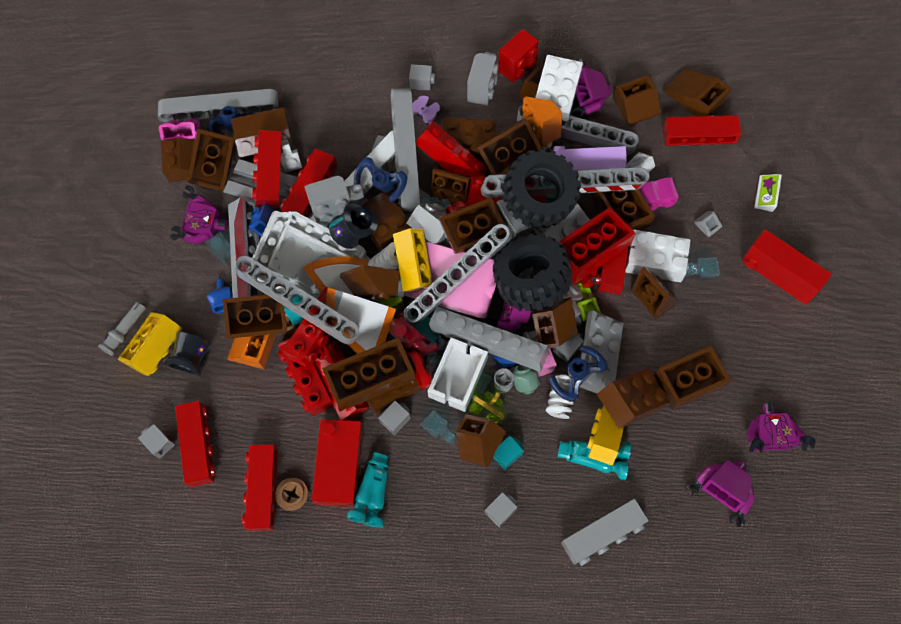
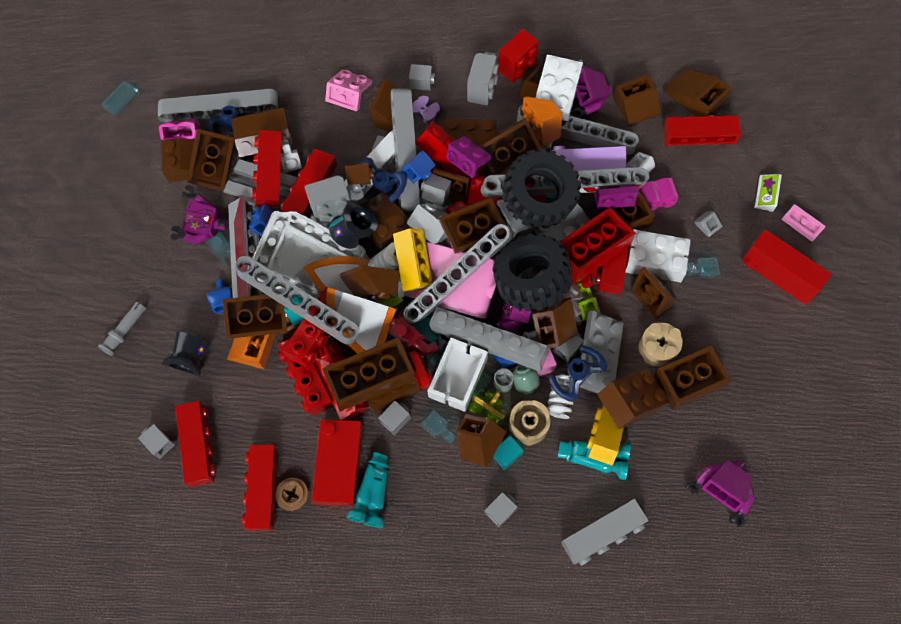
(119, 98): none -> clear light blue tile
(150, 344): yellow slope -> none
(346, 89): none -> bright pink bracket
(359, 174): none -> reddish brown brick
(381, 107): none -> reddish brown slope
(419, 167): none -> blue brick
(436, 189): none -> light grey brick
(467, 155): none -> magenta bracket
(529, 411): none -> tan brick
(616, 197): none -> magenta bracket
(658, 334): none -> tan brick
(776, 432): magenta torso -> none
(803, 223): none -> bright pink plate

